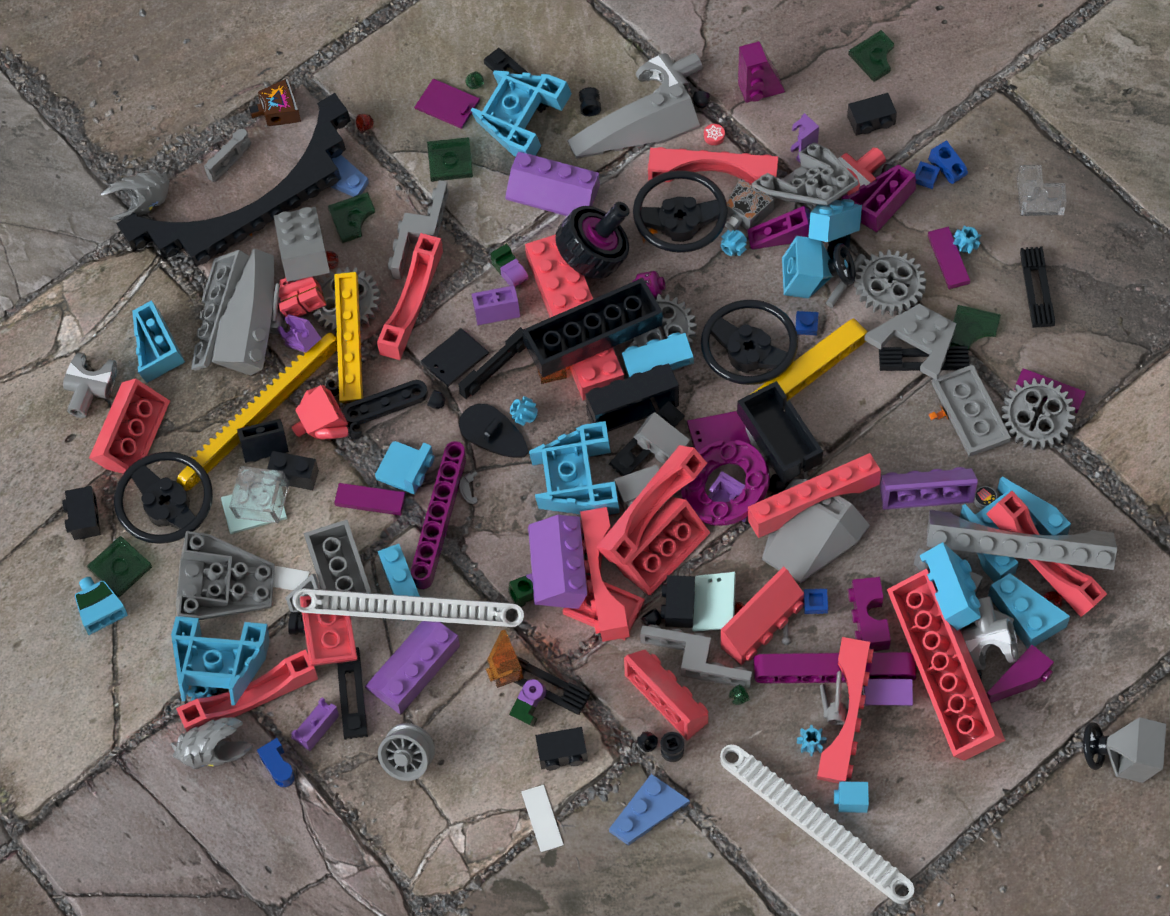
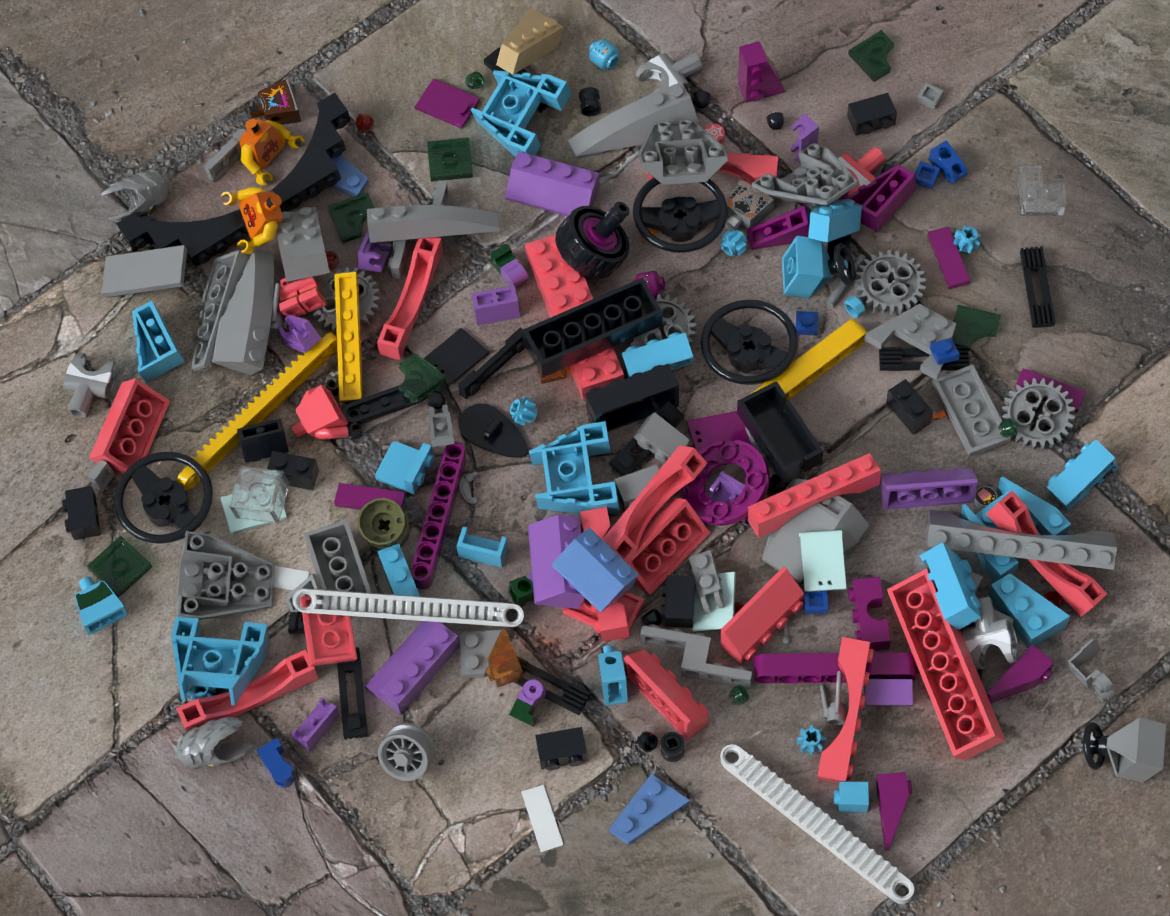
(101, 475): none -> light grey plate
(144, 271): none -> light grey tile
(260, 213): none -> torso
(261, 144): none -> torso
(373, 255): none -> medium lavender hinge
(377, 513): none -> olive wheel
(419, 378): none -> clear green tile
(427, 221): none -> light grey wedge
(440, 427): none -> light grey hinge
(474, 652): none -> light grey wing
(482, 549): none -> medium azure panel
(529, 41): none -> tan wedge
(595, 570): none -> medium blue slope
(604, 54): none -> medium azure head
(612, 671): none -> medium azure torso
(681, 153): none -> light grey wedge
(707, 579): none -> light grey hinge
(775, 120): none -> black hinge
(823, 560): none -> light aqua container
(854, 306): none -> medium azure tile
(893, 796): none -> magenta slope
(909, 406): none -> black brick
(930, 96): none -> light grey tile
(944, 351): none -> blue plate
(1008, 428): none -> clear green hinge
(1082, 474): none -> medium azure wedge
(1096, 679): none -> light grey piece

